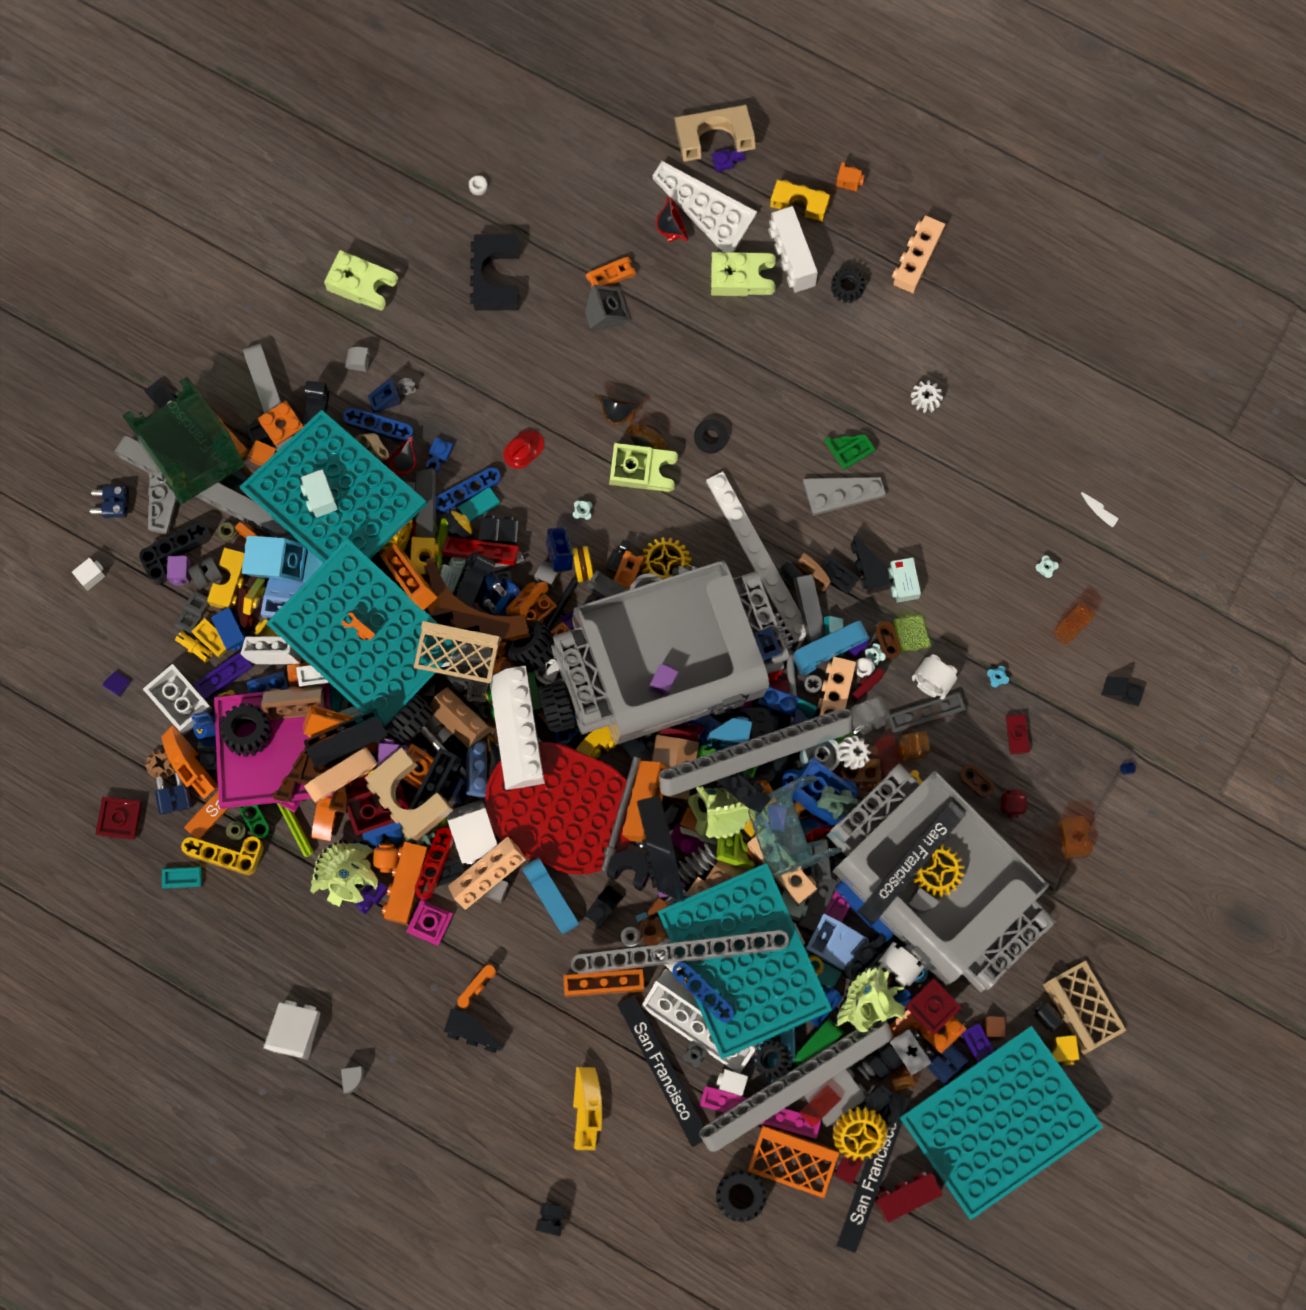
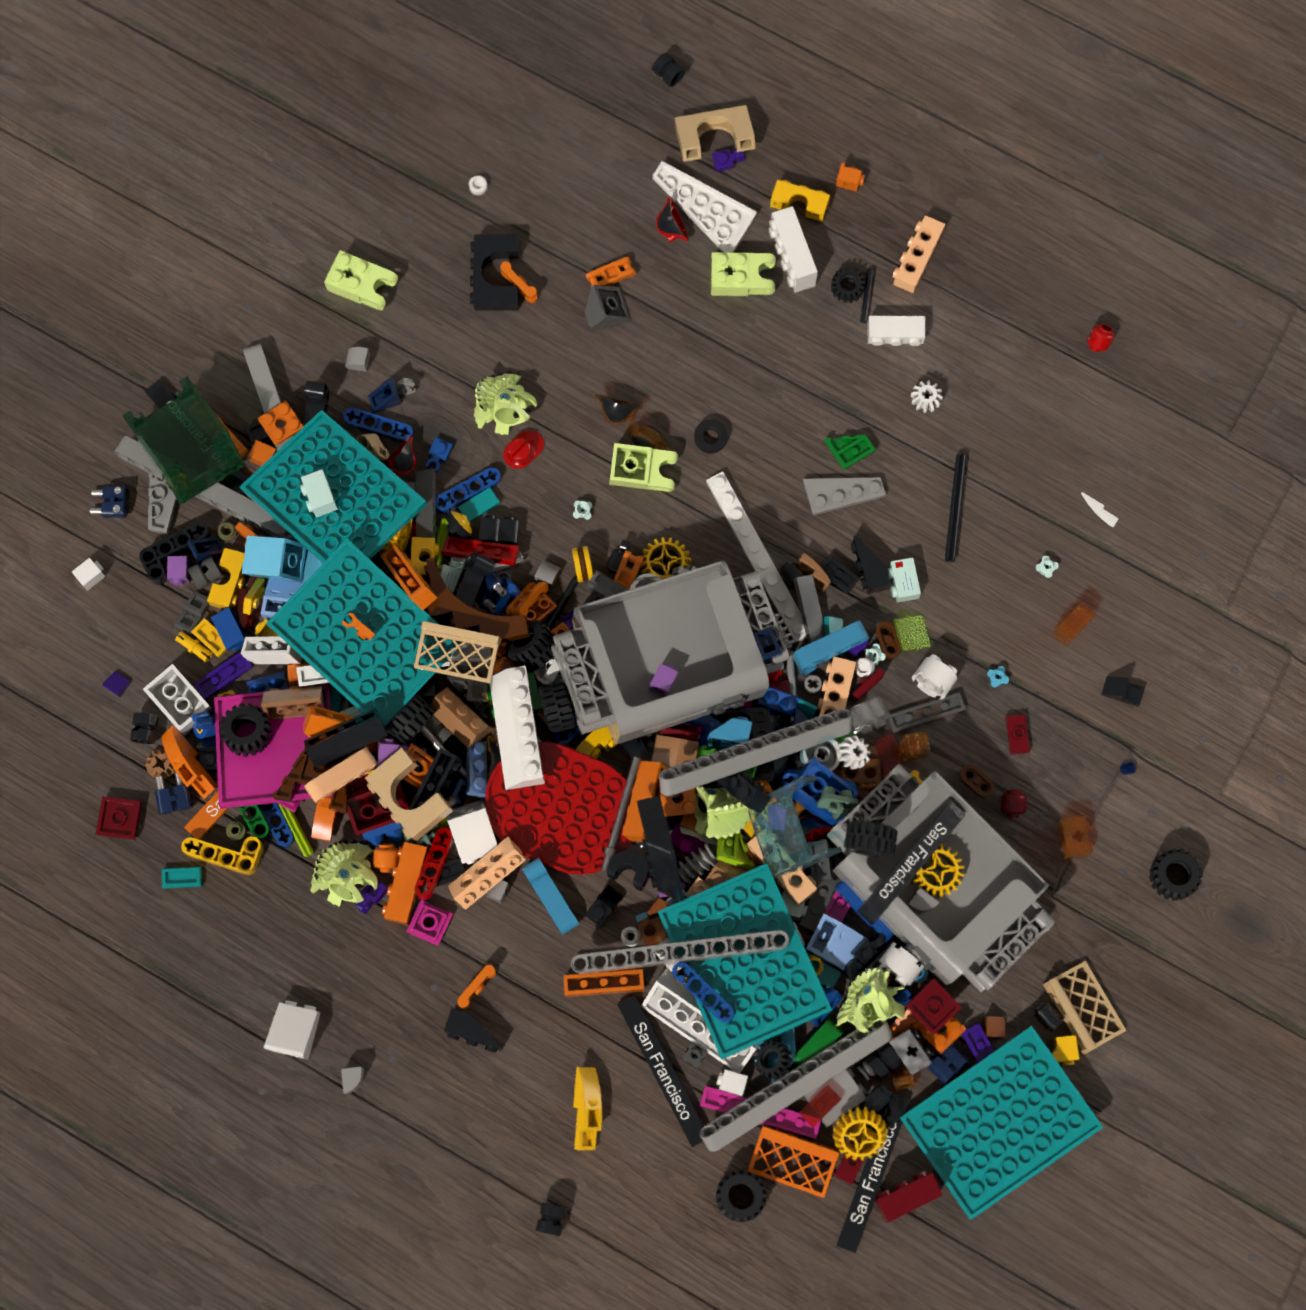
(144, 728): none -> black wheel
(206, 547): none -> dark blue slope
(268, 815): none -> blue beam
(498, 400): none -> yellowish green piece
(526, 291): none -> orange plate
(559, 549): clear blue brick -> none
(668, 69): none -> black wheel
(685, 806): none -> orange piece
(867, 296): none -> black bar
(870, 839): none -> black tyre
(896, 330): none -> white brick
(955, 508): none -> black axle
(1100, 337): none -> red head
(1191, 869): none -> black tyre

